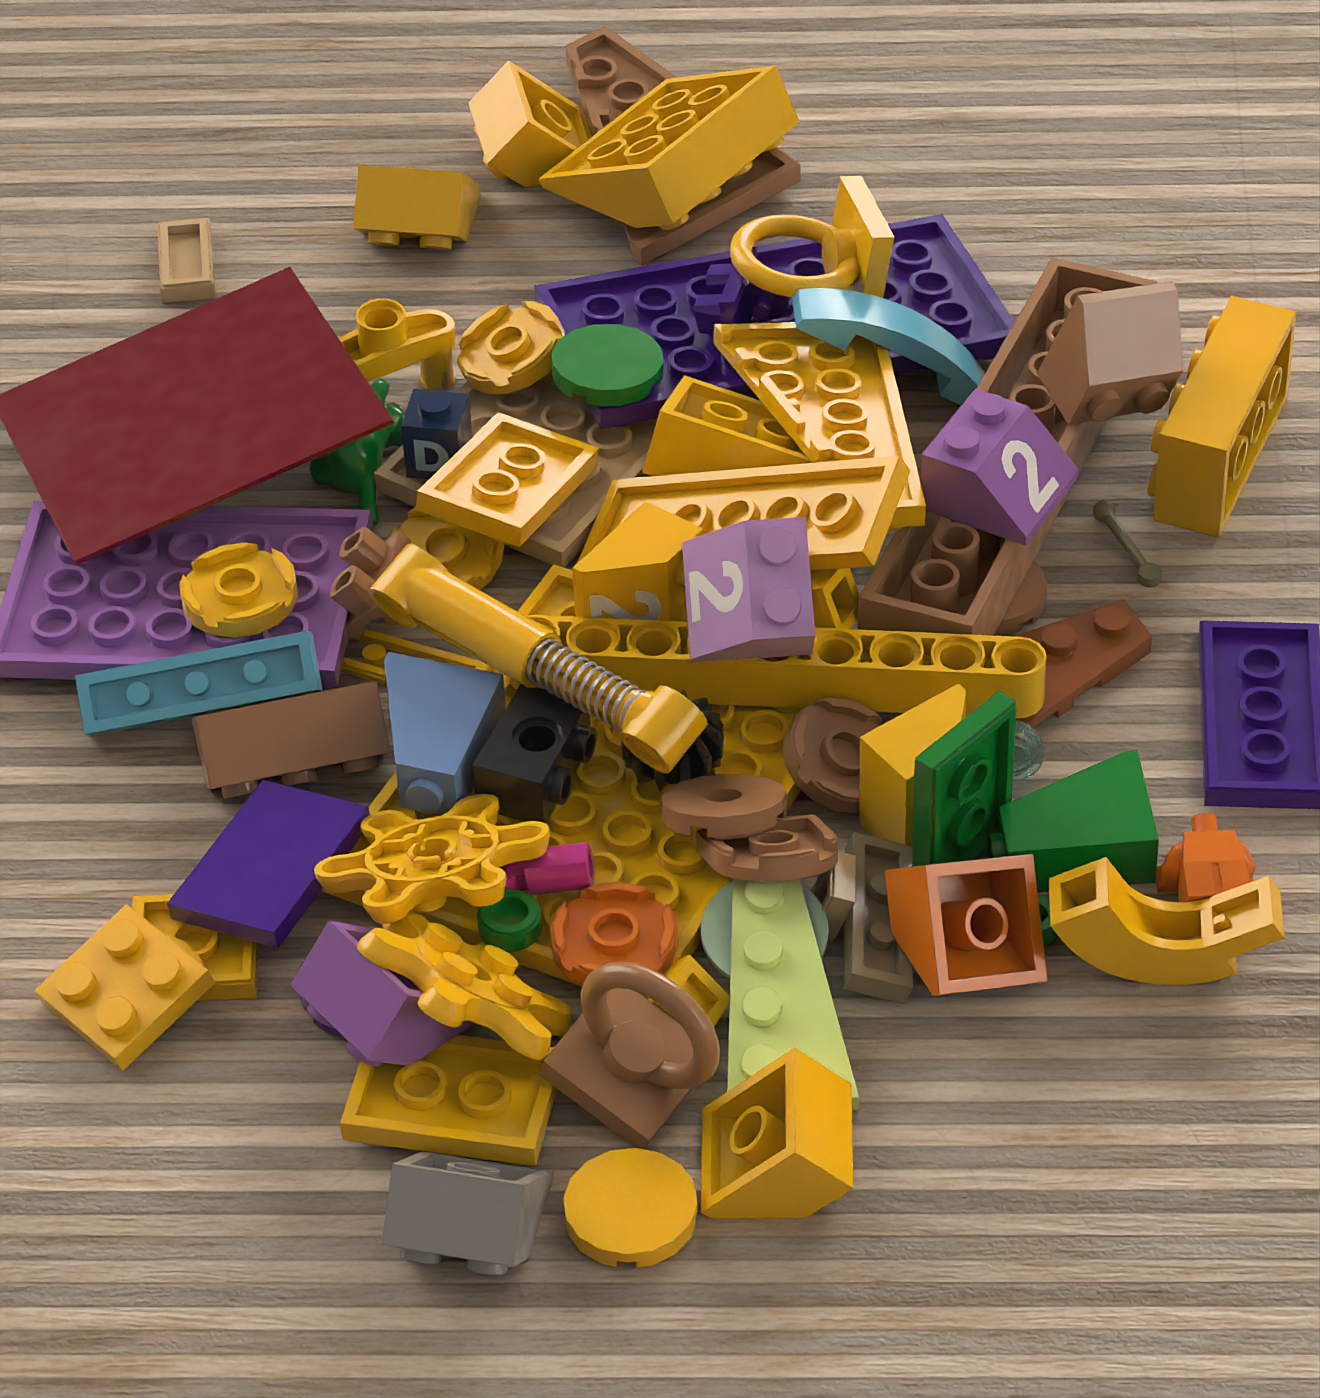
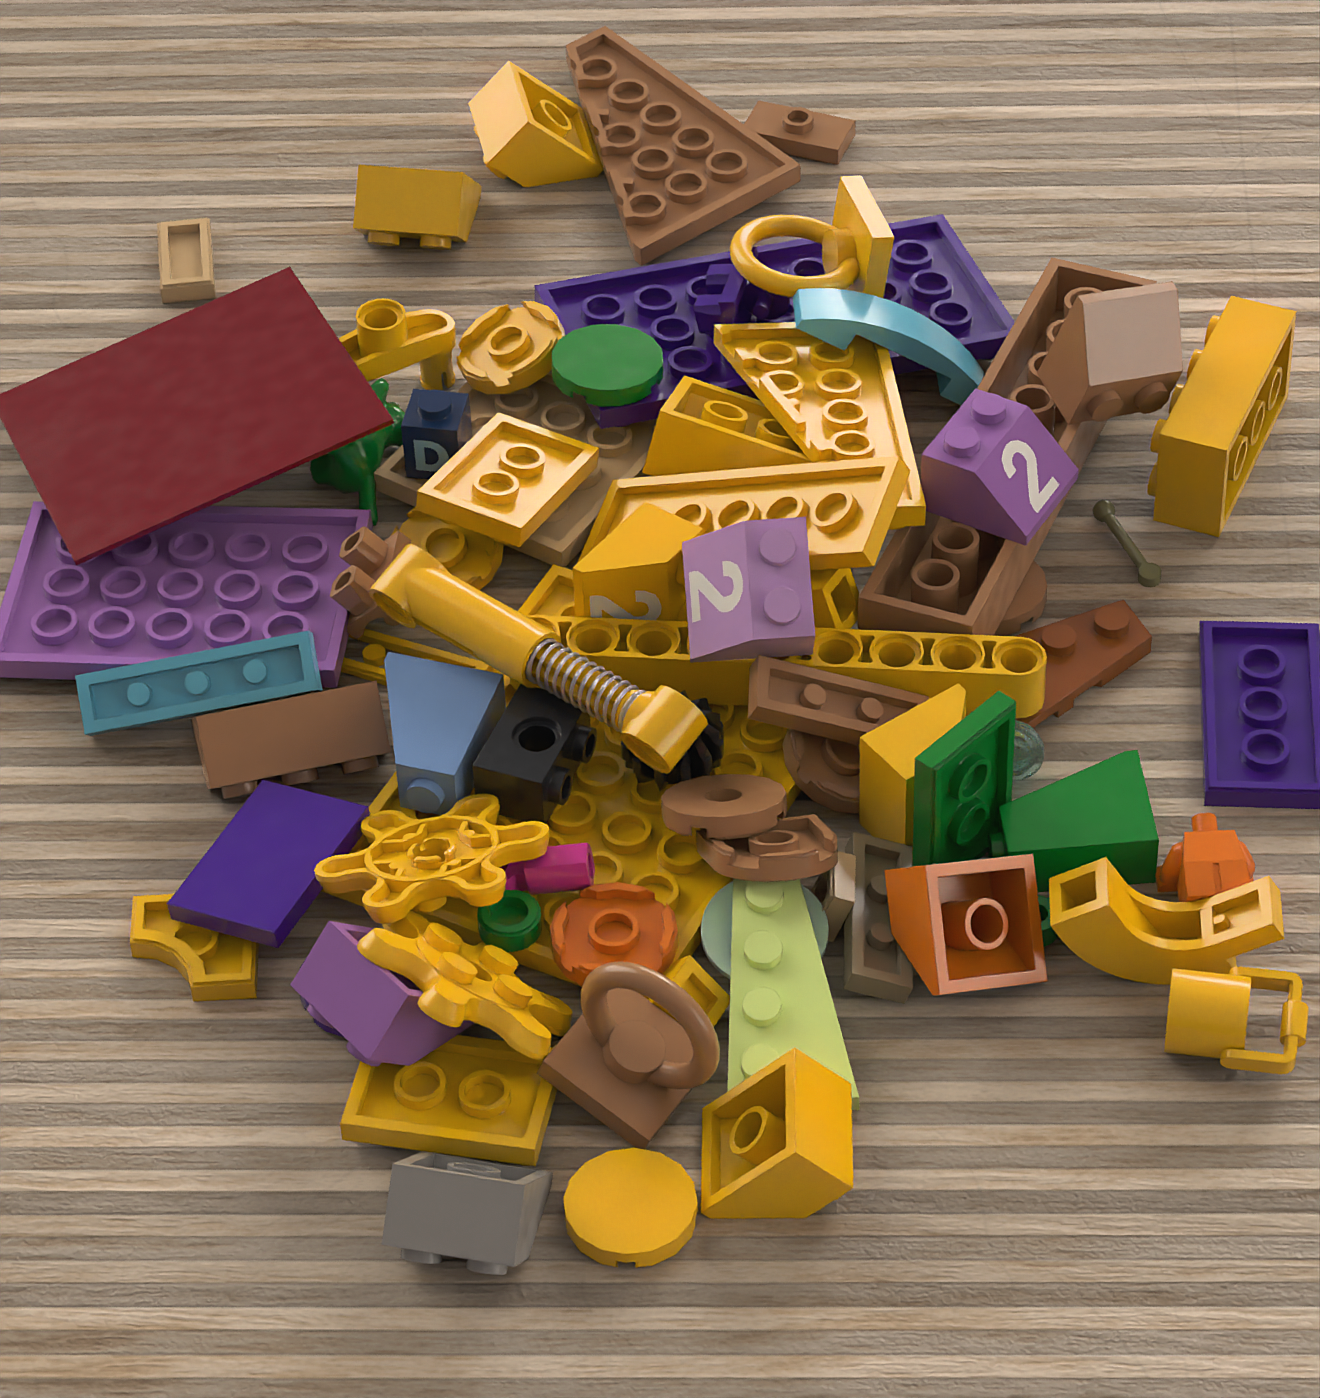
(124, 987): yellow plate -> none
(238, 590): yellow tile -> none
(676, 146): yellow slope -> none
(802, 131): none -> medium nougat plate
(822, 700): none -> medium nougat plate
(1211, 1016): none -> yellow piece

